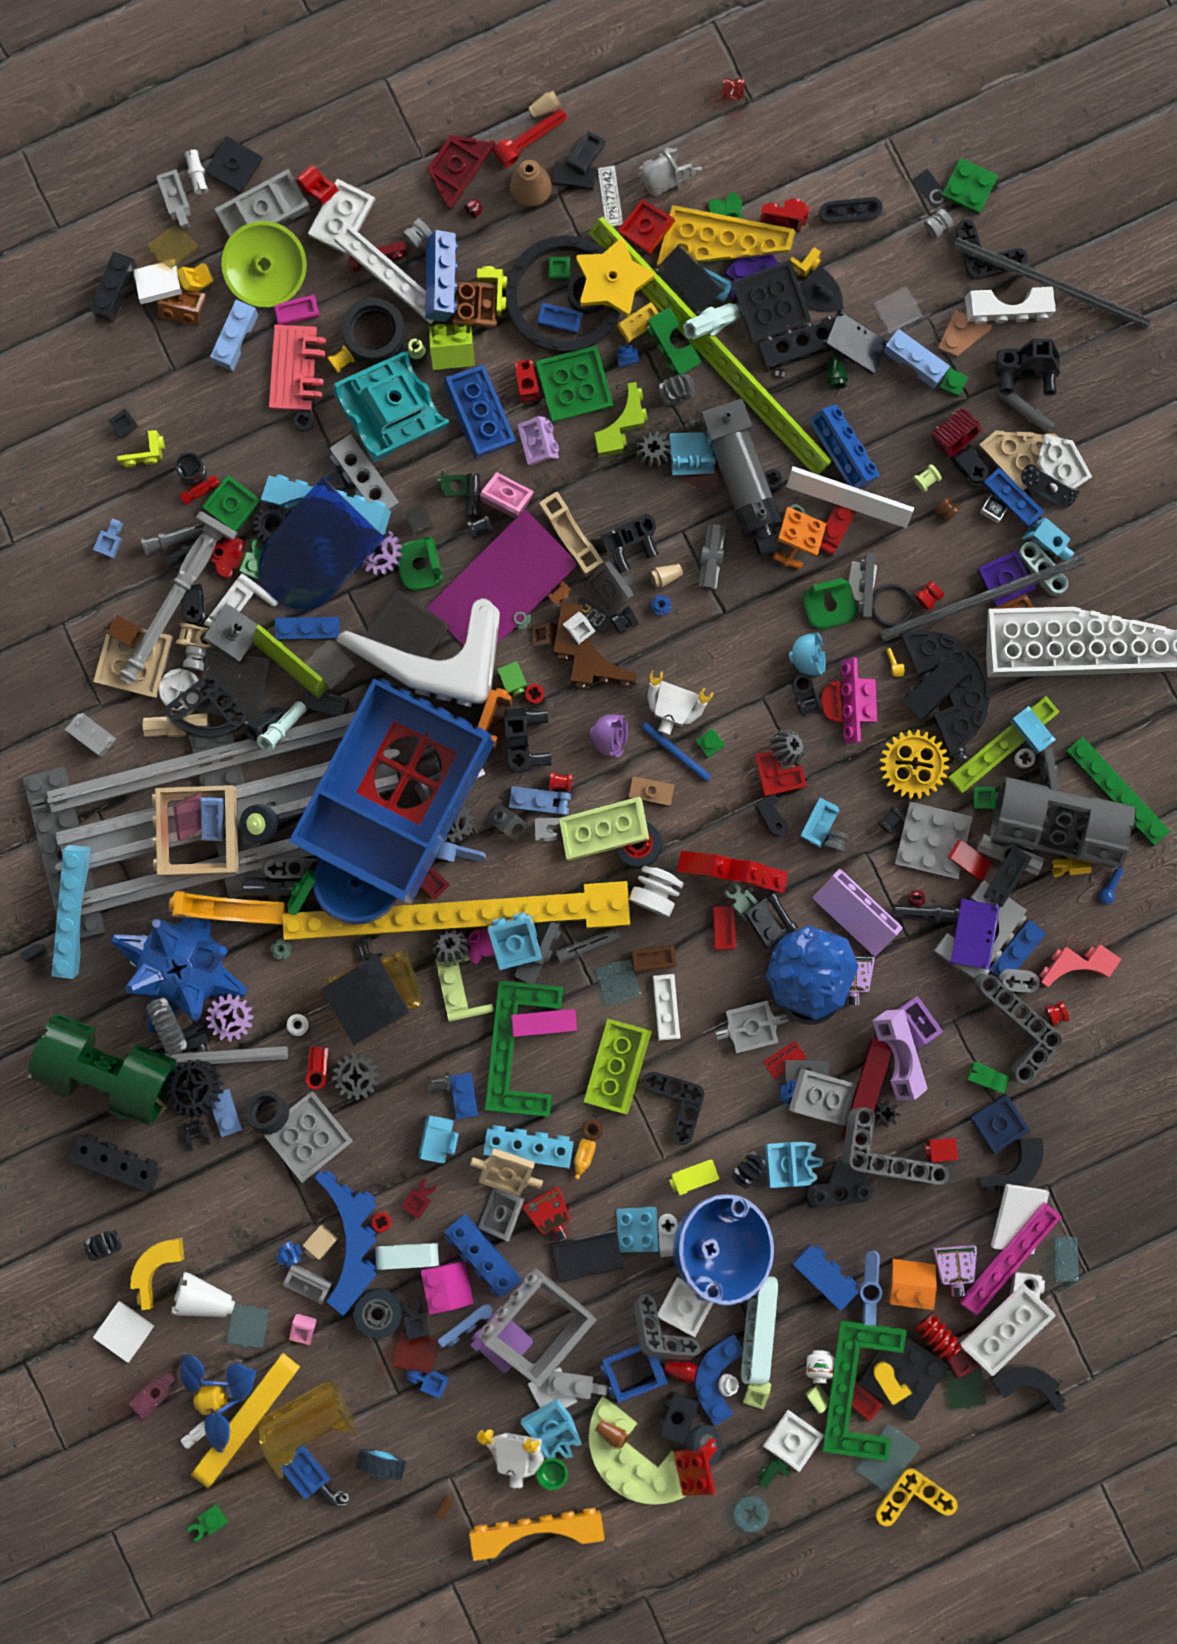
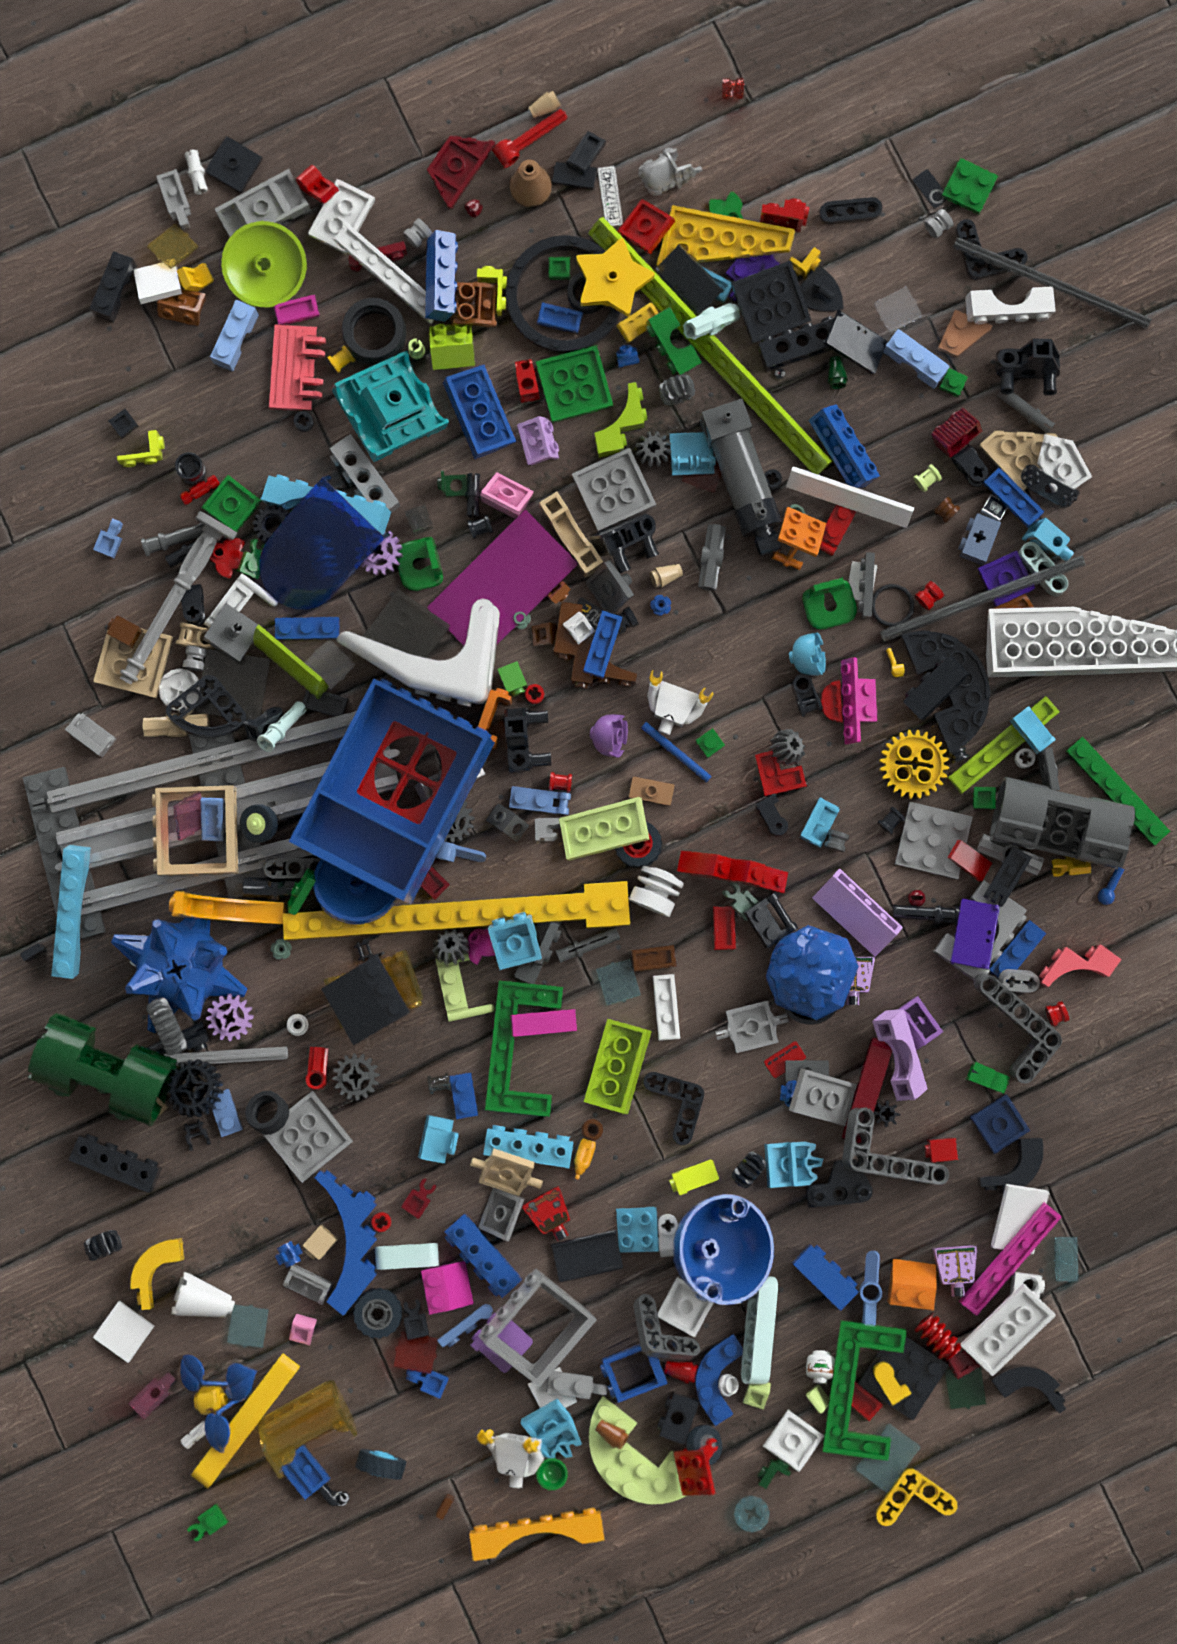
(602, 644): none -> blue plate
(614, 490): none -> light grey plate
(987, 529): none -> sand blue brick

